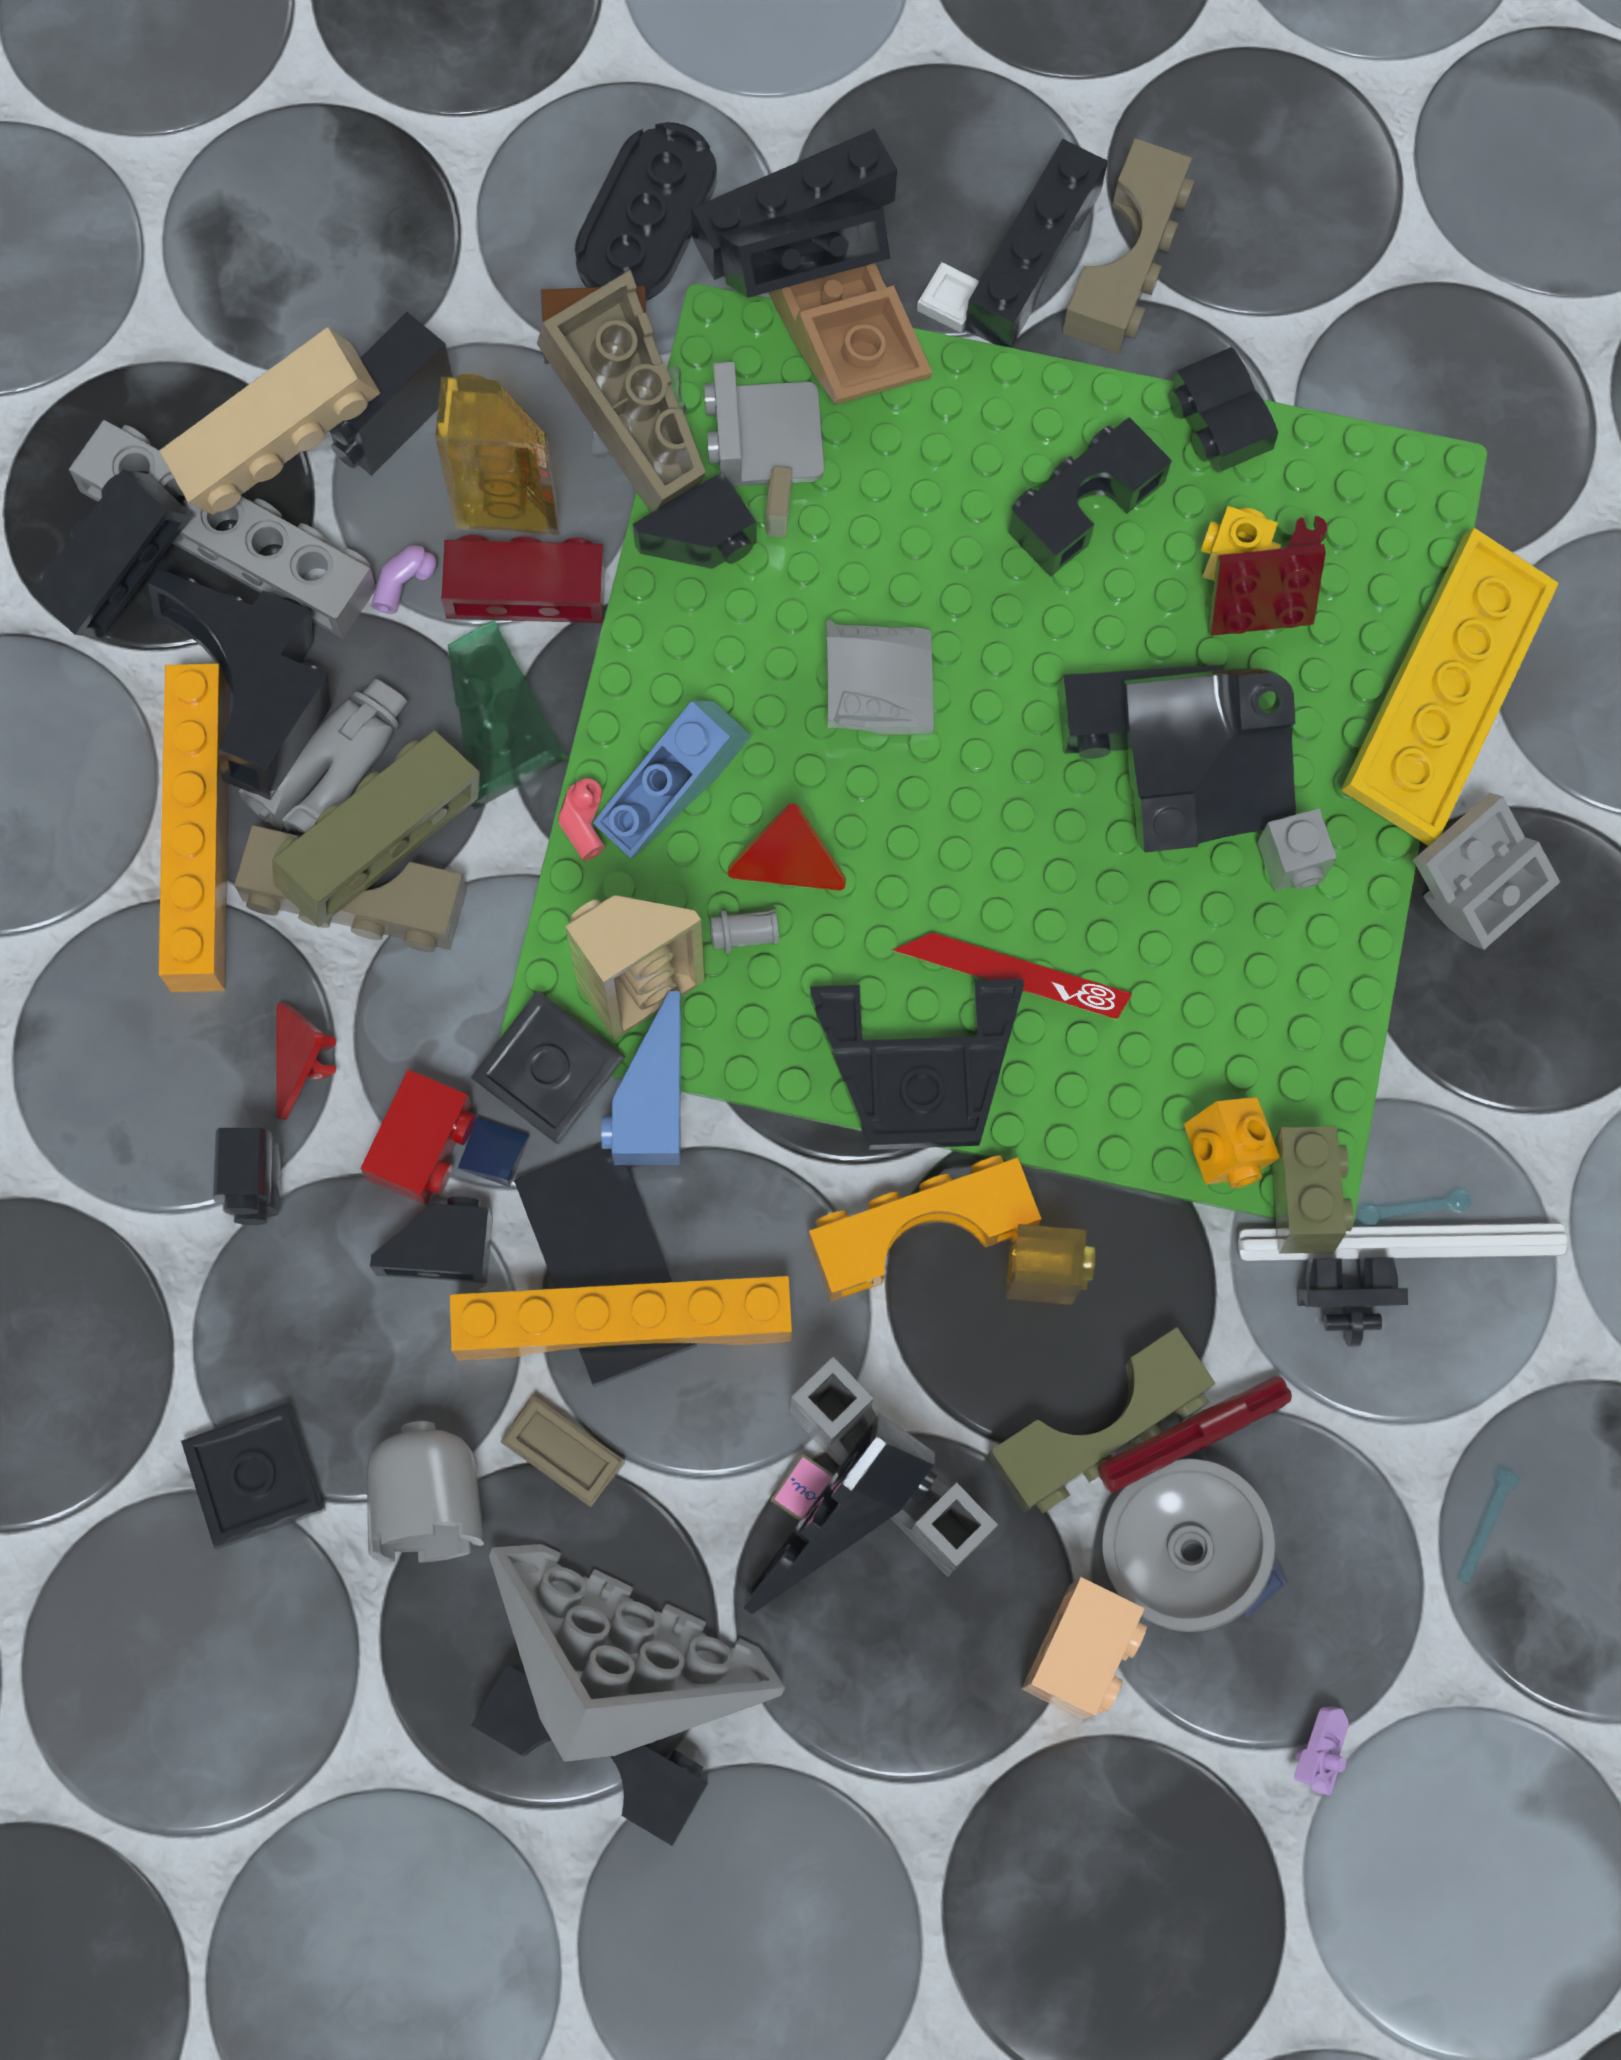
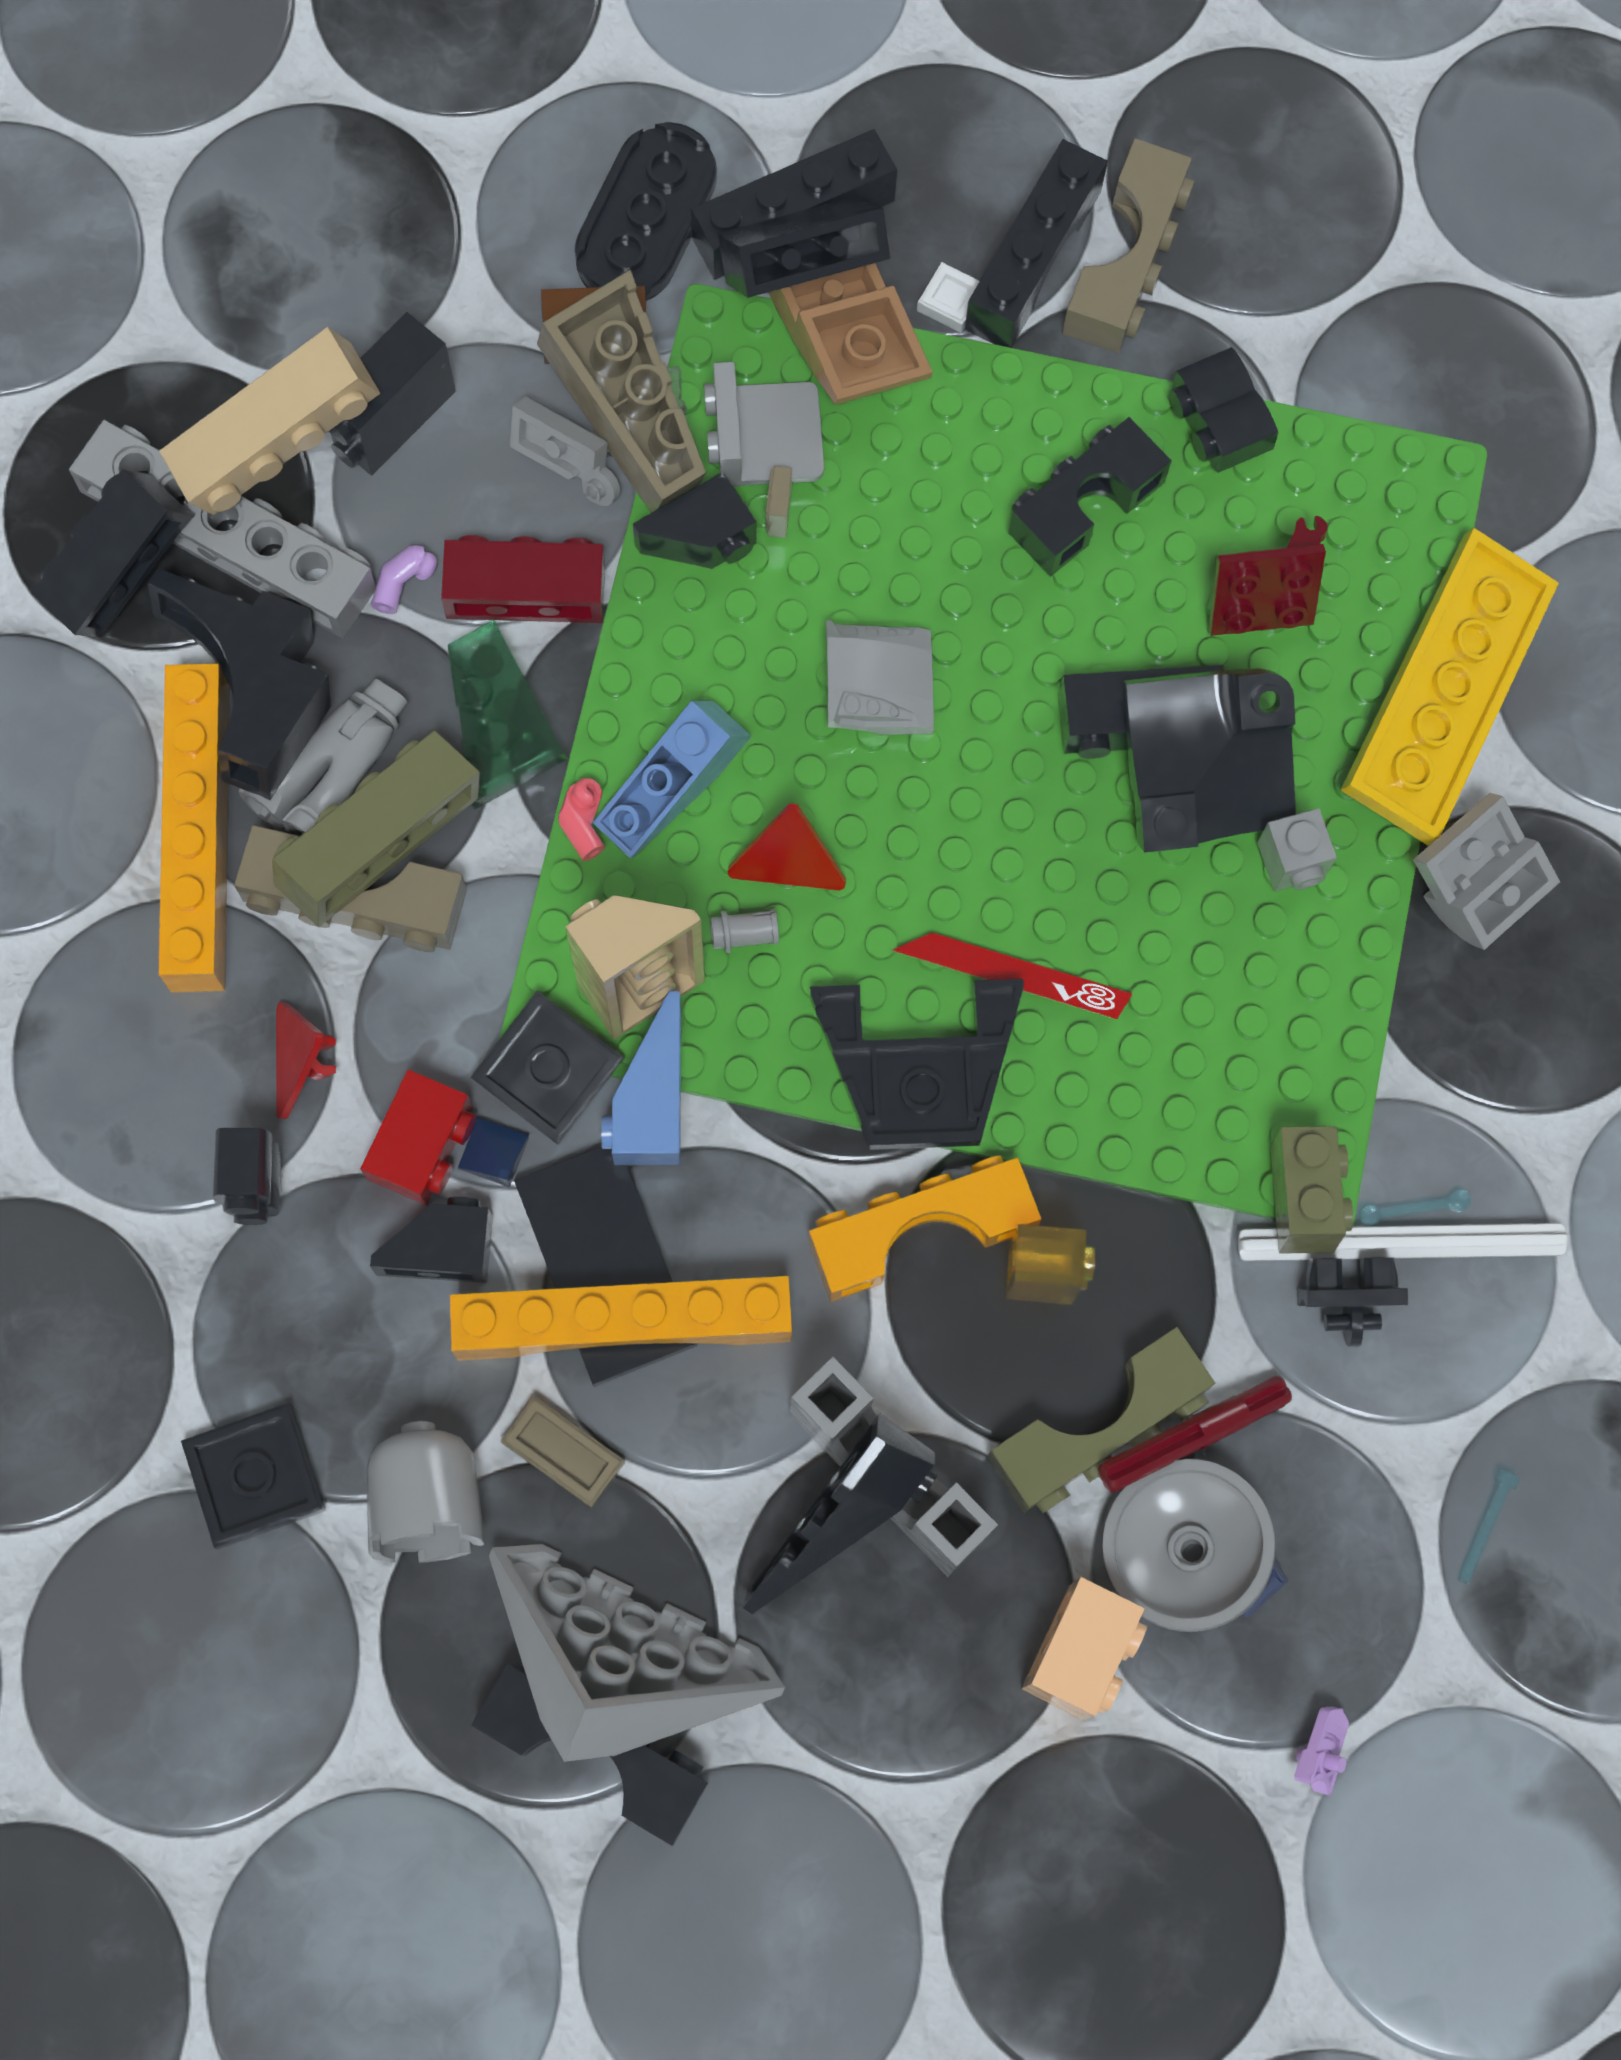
(494, 459): clear yellow slope -> none
(563, 449): none -> light grey hinge
(801, 1487): bright pink tile -> none
(1232, 1142): light orange brick -> none
(1239, 532): yellow brick -> none

